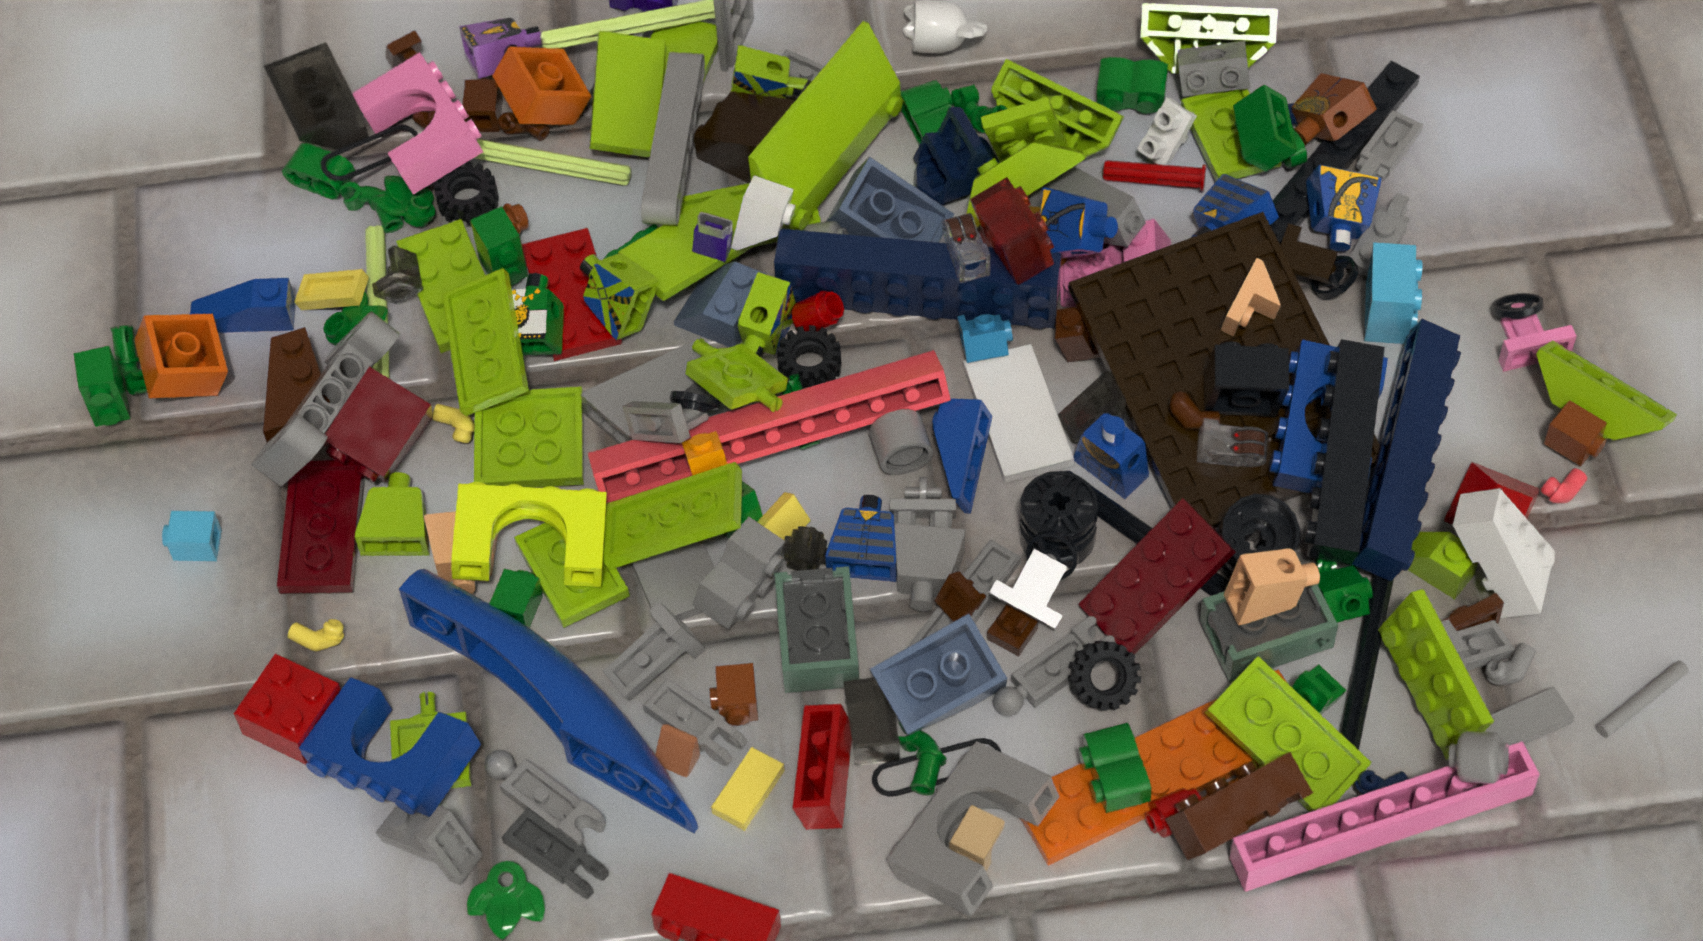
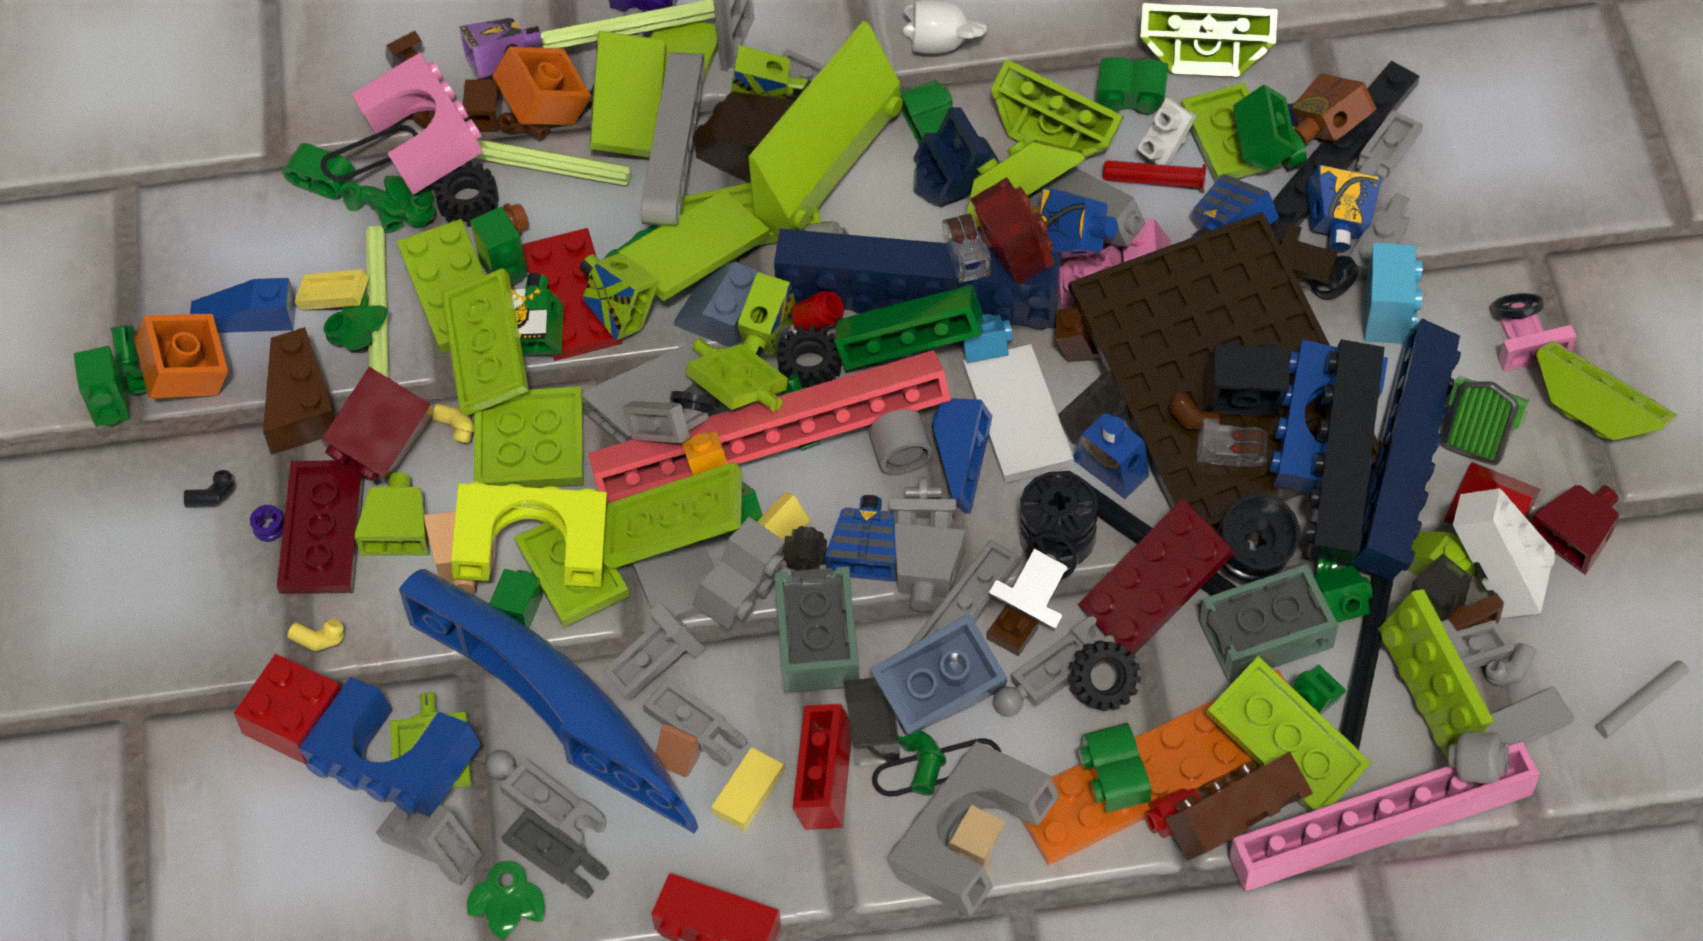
(192, 535): medium azure brick -> none
(214, 494): none -> black arm
(258, 518): none -> dark purple bush
(305, 429): light grey beam -> none
(317, 98): clear smoke slope -> none
(402, 278): clear smoke panel -> none
(712, 236): dark purple piece -> none
(735, 693): dark orange brick -> none
(762, 212): white slope -> none
(887, 207): sand blue slope -> none
(909, 327): none -> green brick
(959, 596): reddish brown tile -> none
(968, 99): green piece -> none
(1026, 122): lime plate -> none
(1213, 68): light grey brick -> none
(1255, 295): light nougat slope -> none
(1268, 584): light nougat torso -> none
(1369, 781): dark blue arm -> none
(1444, 585): none -> clear smoke panel
(1482, 419): none -> bright green piece
(1564, 491): coral arm -> none
(1576, 433): dark orange brick -> none
(1578, 524): none -> dark red torso

